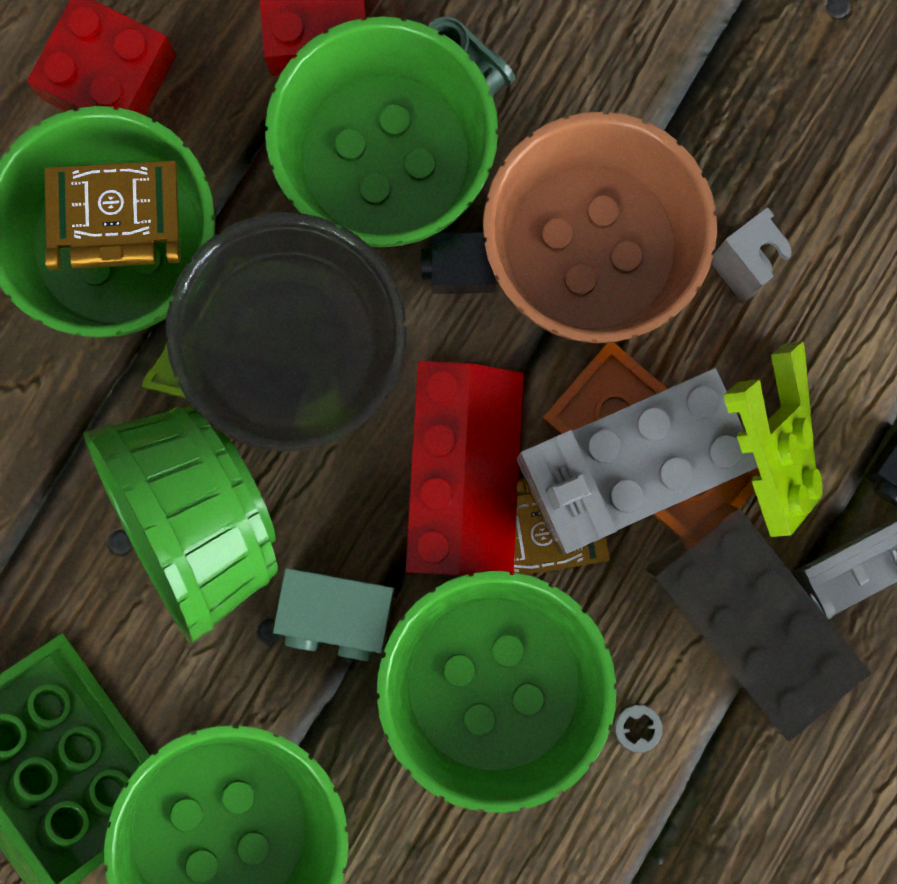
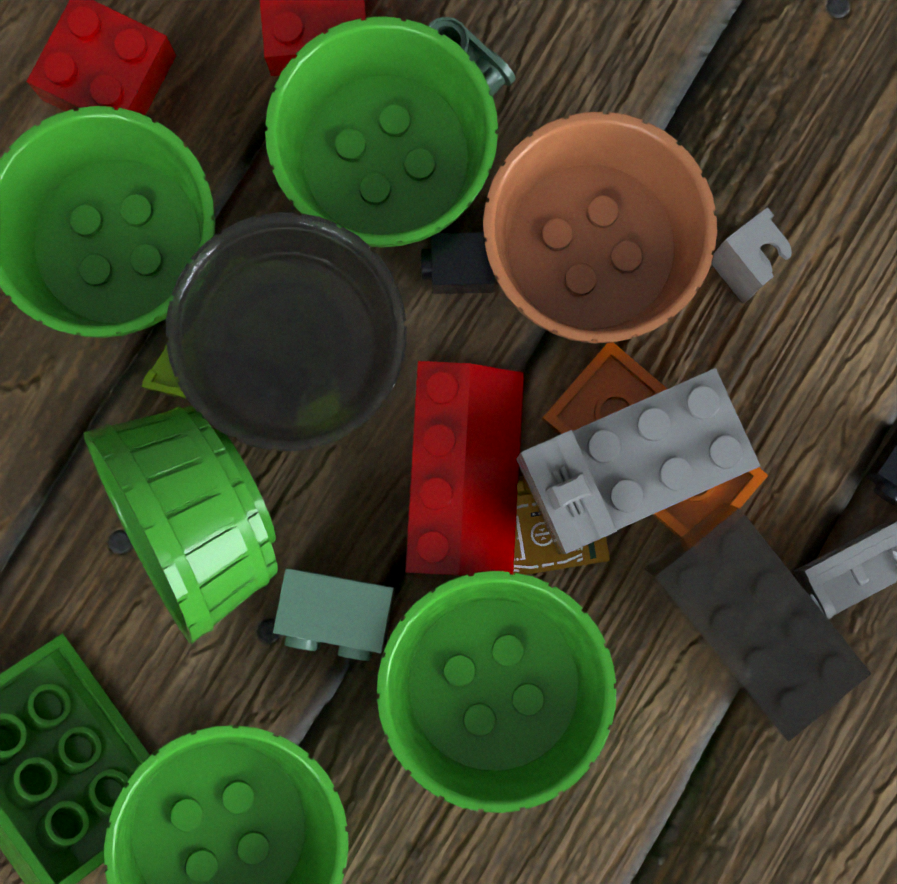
(111, 214): pearl gold piece -> none
(639, 745): light grey bush -> none
(782, 444): lime wing -> none

